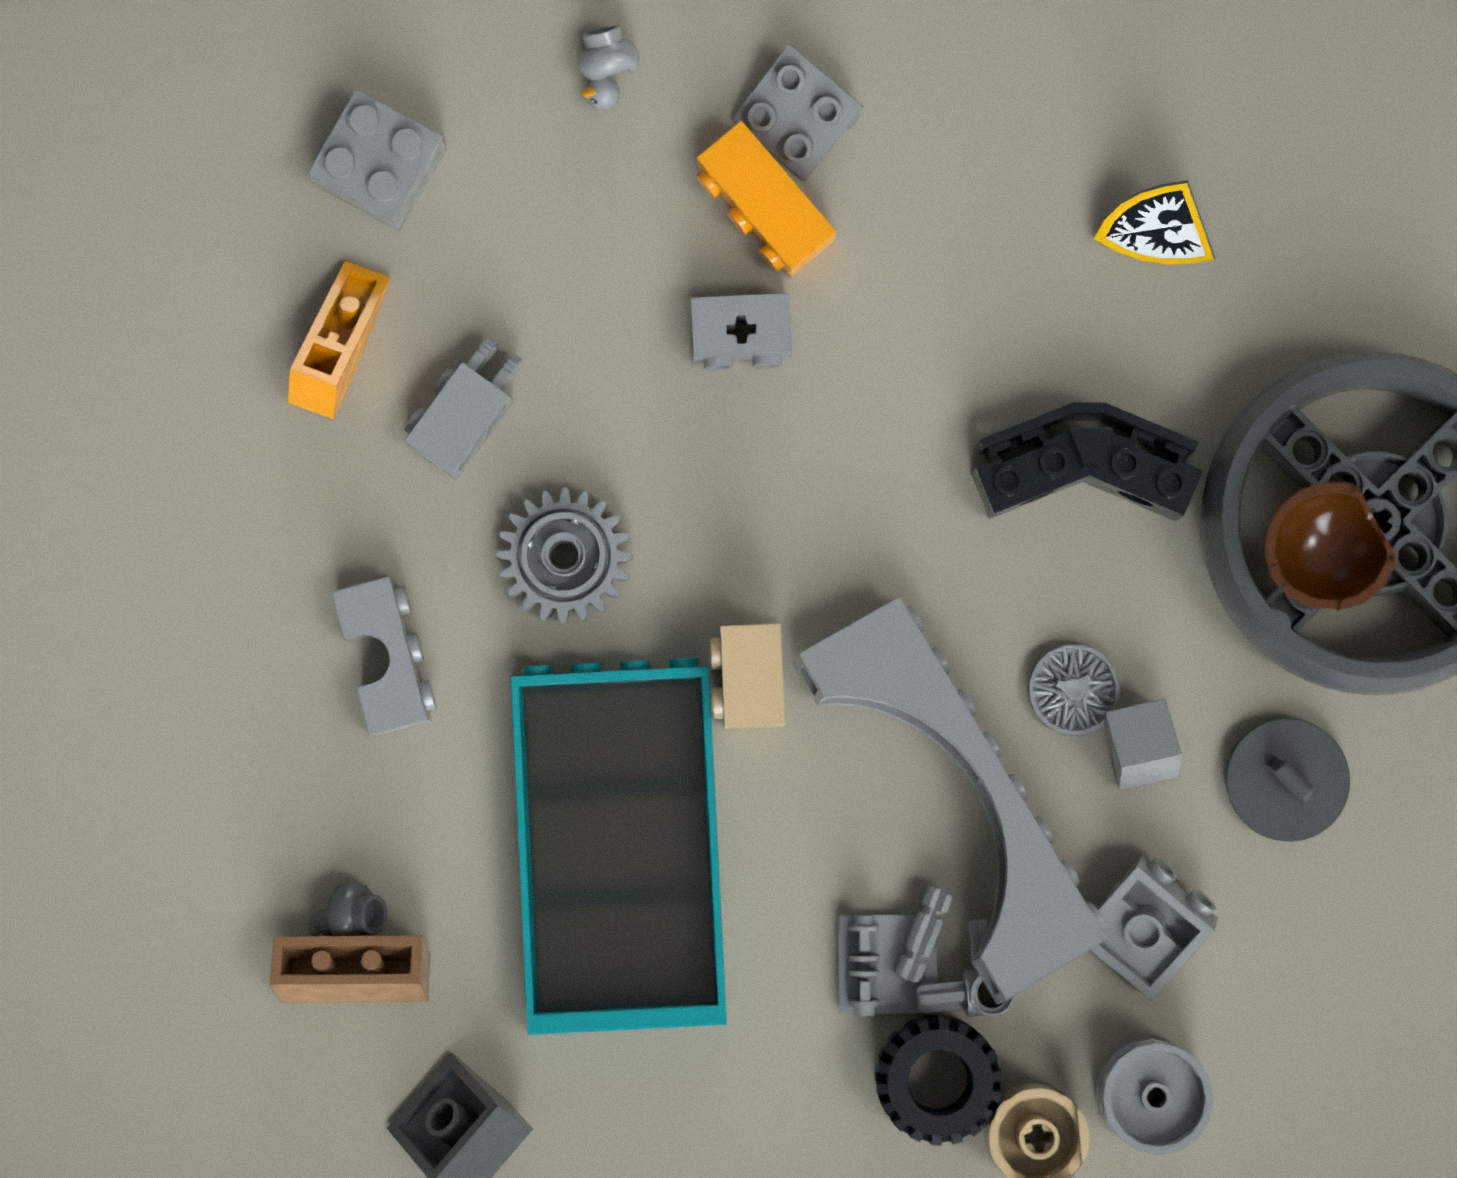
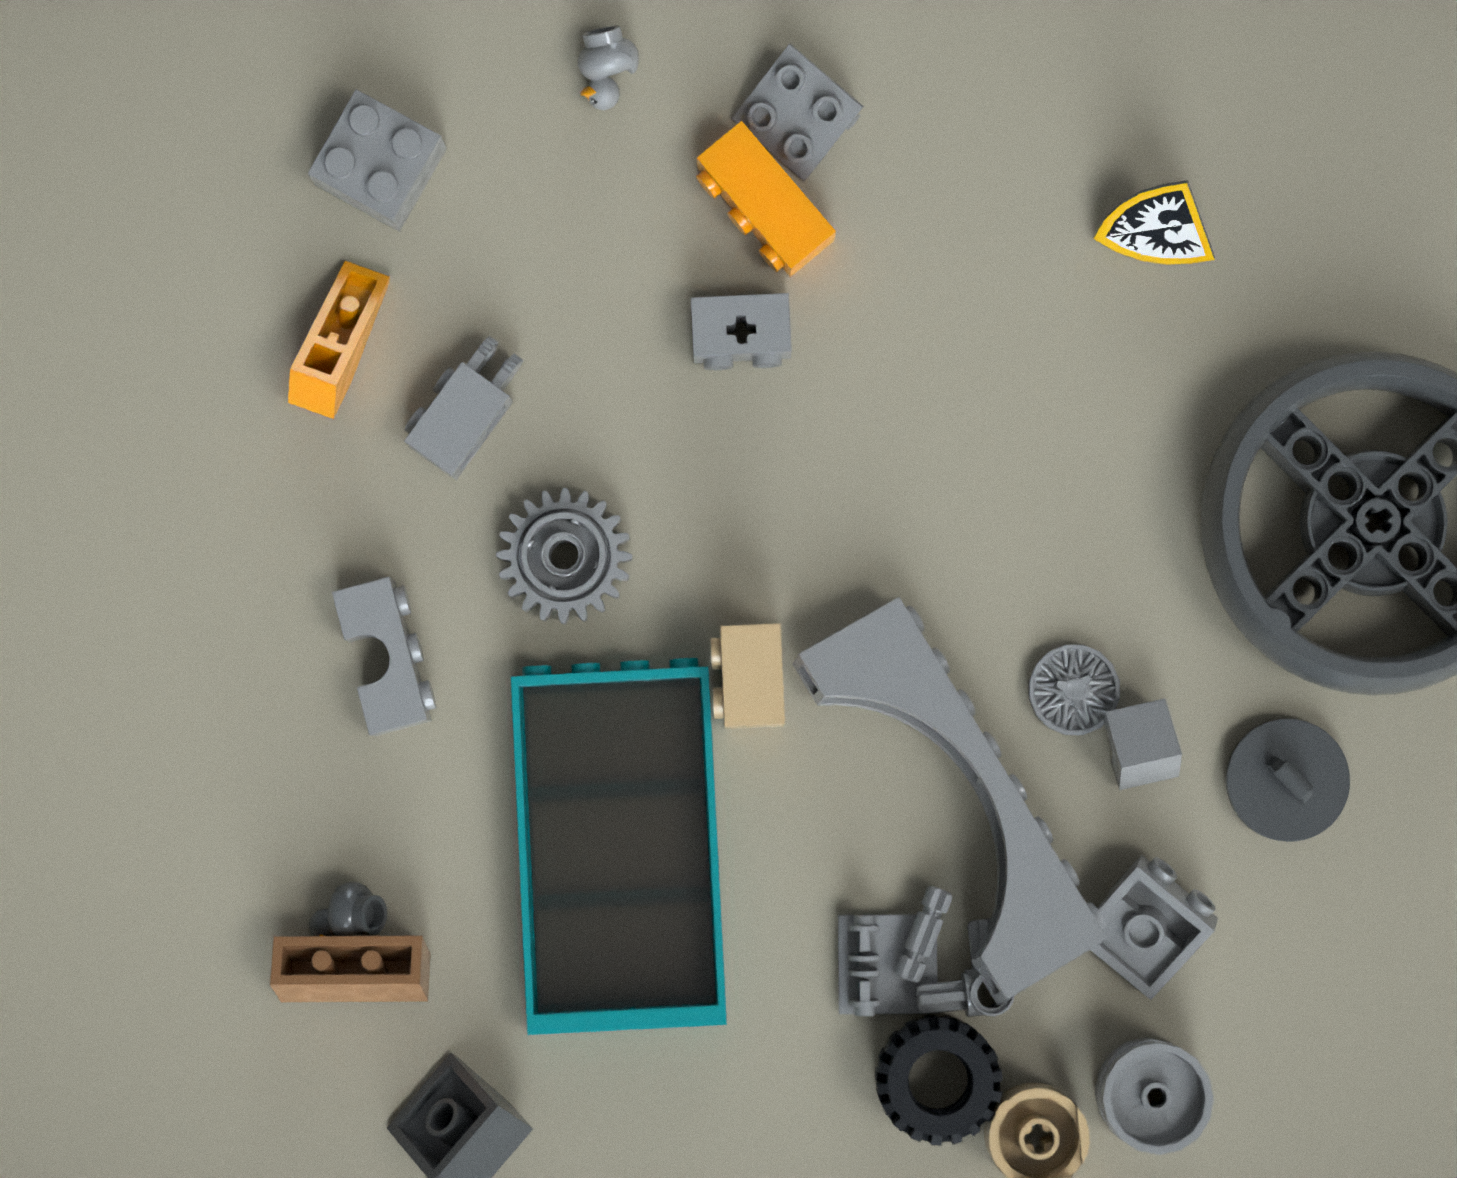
(1090, 457): black brick -> none
(1328, 548): reddish brown cylinder -> none

